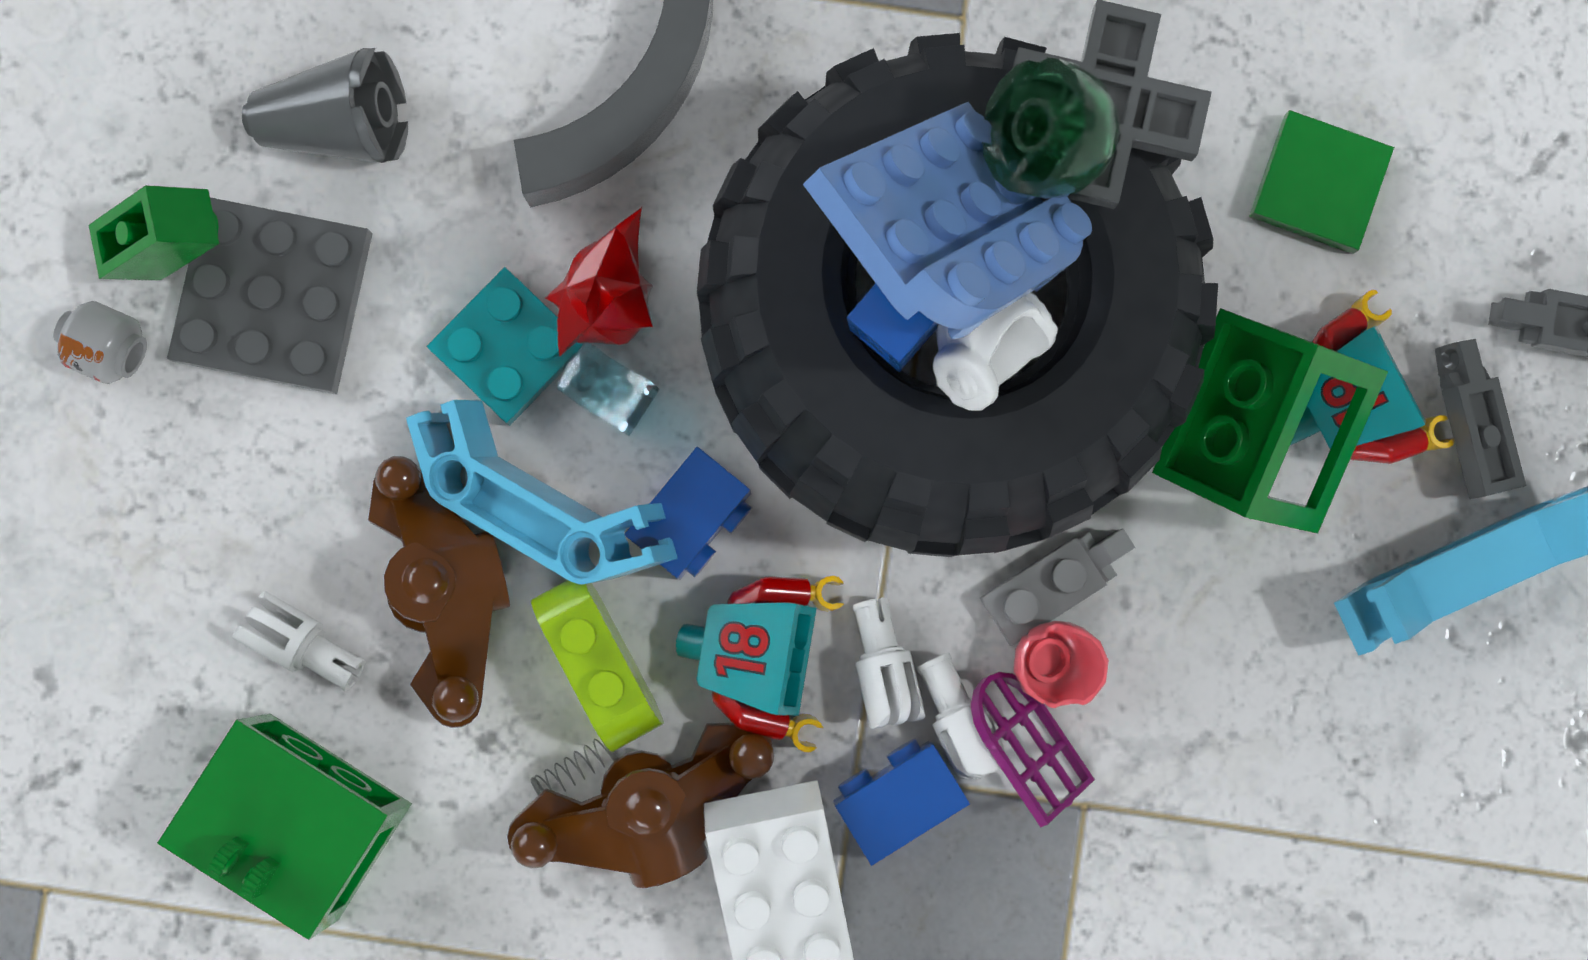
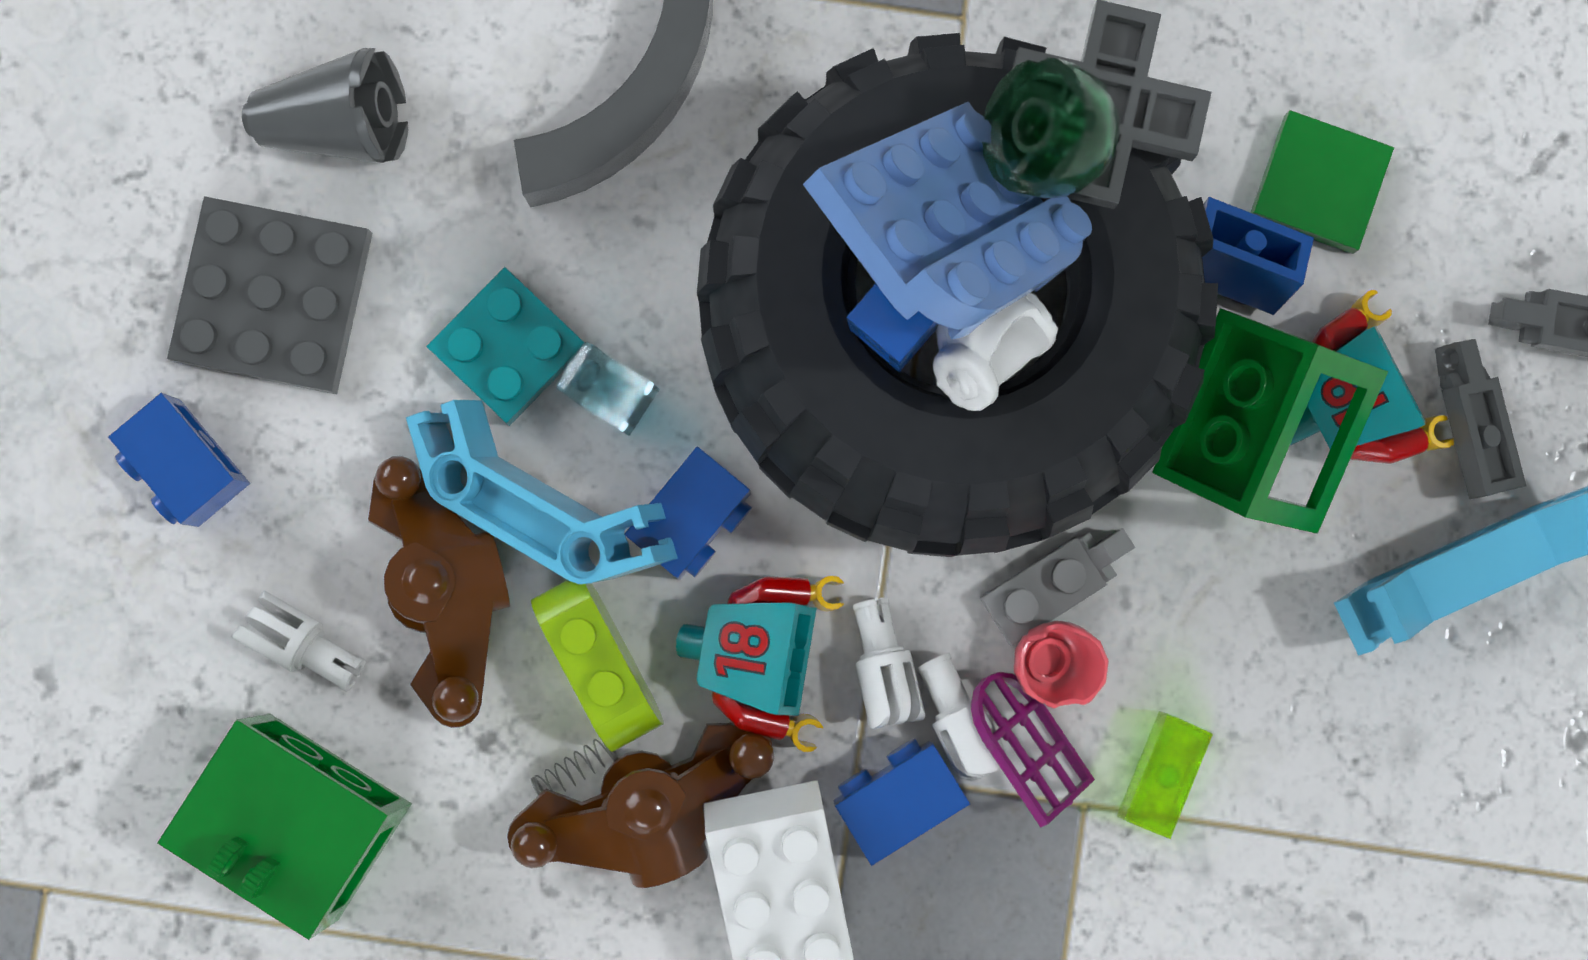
(100, 342): light grey head -> none
(154, 233): green brick -> none
(177, 461): none -> blue brick
(603, 291): red hair -> none
(1164, 774): none -> clear neon green slope
(1254, 257): none -> blue brick

